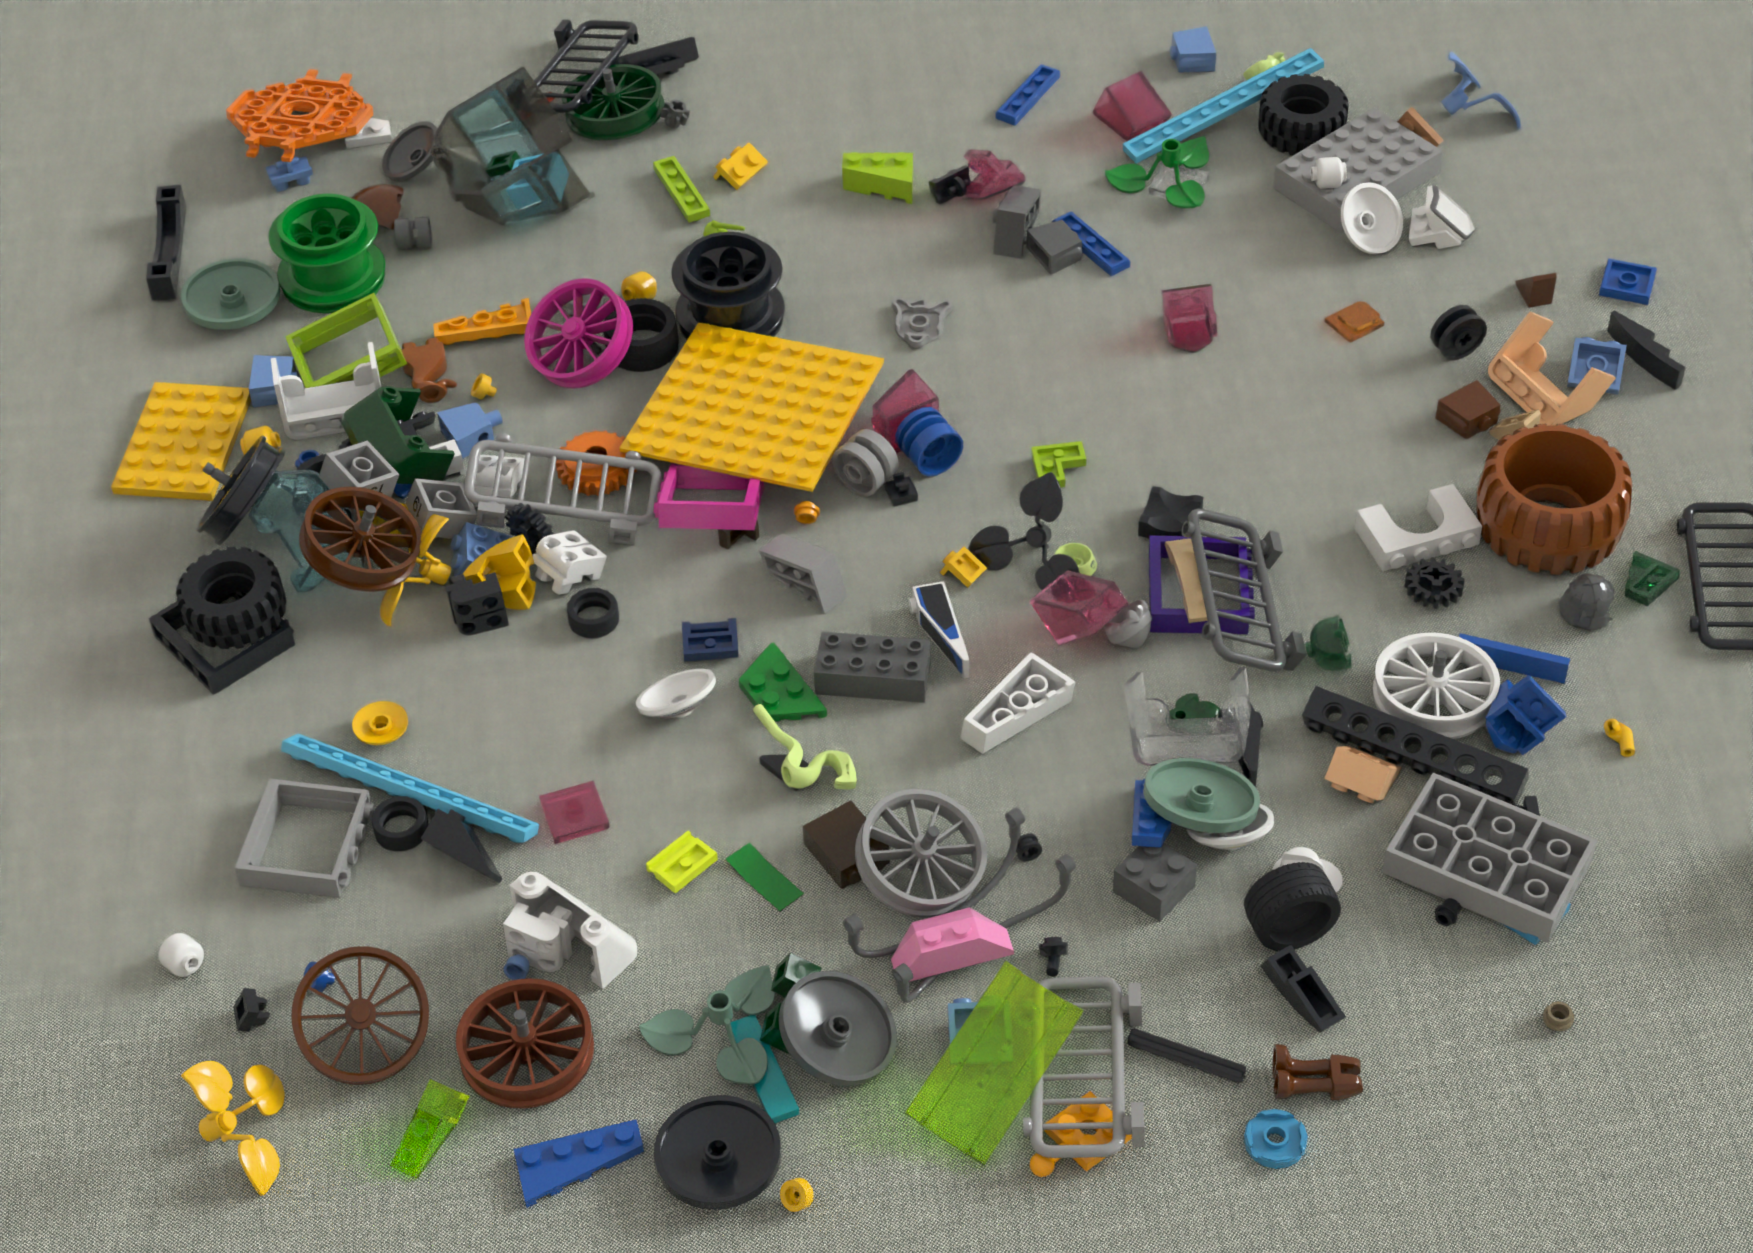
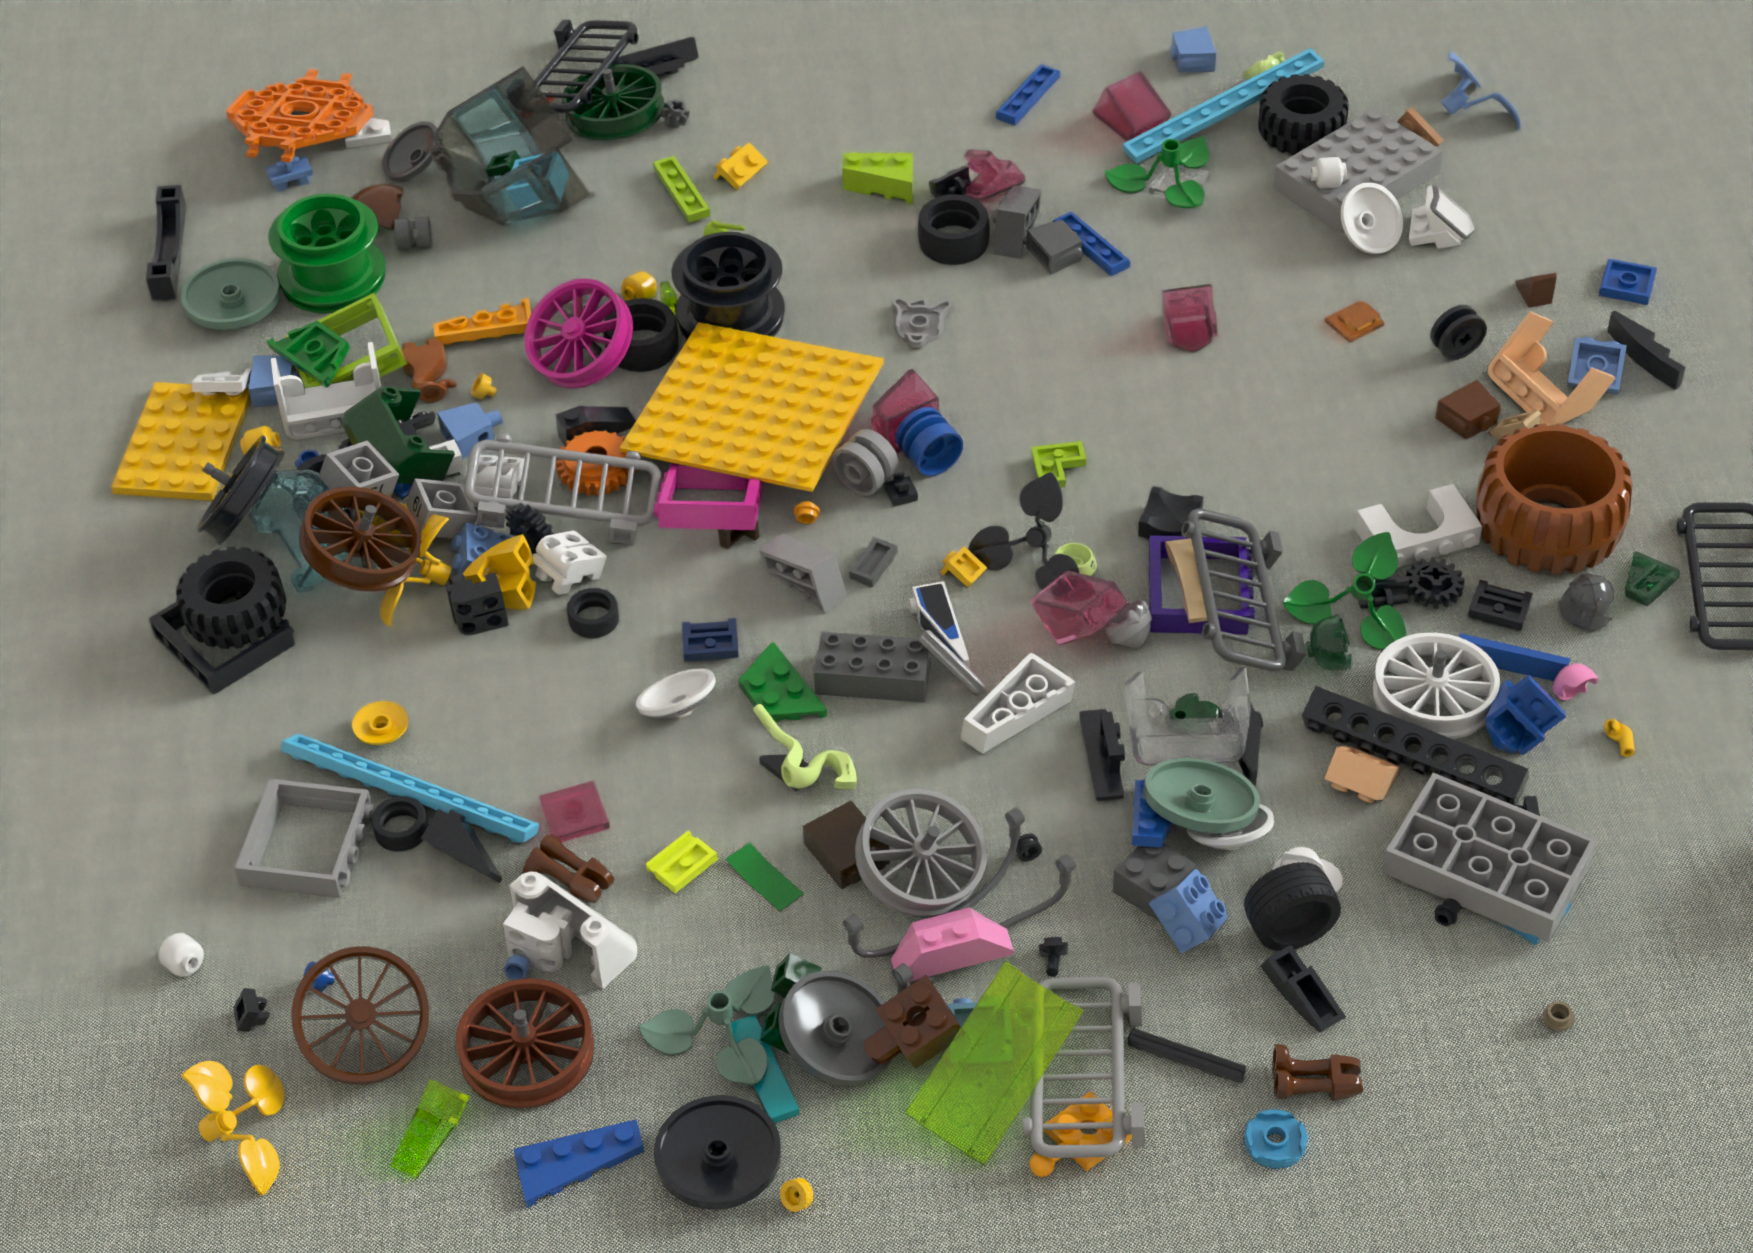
(221, 382): none -> white wing
(313, 350): none -> green wing
(584, 884): none -> reddish brown piece
(591, 418): none -> black slope
(668, 295): none -> clear neon green tile
(873, 562): none -> dark grey tile
(915, 1036): none -> reddish brown brick
(951, 662): none -> light grey axle
(953, 247): none -> black tyre
(1103, 753): none -> black bracket
(1190, 911): none -> medium blue bracket
(1374, 559): none -> green plant
(1389, 592): none -> black hips
(1500, 605): none -> black plate
(1573, 680): none -> bright pink hair

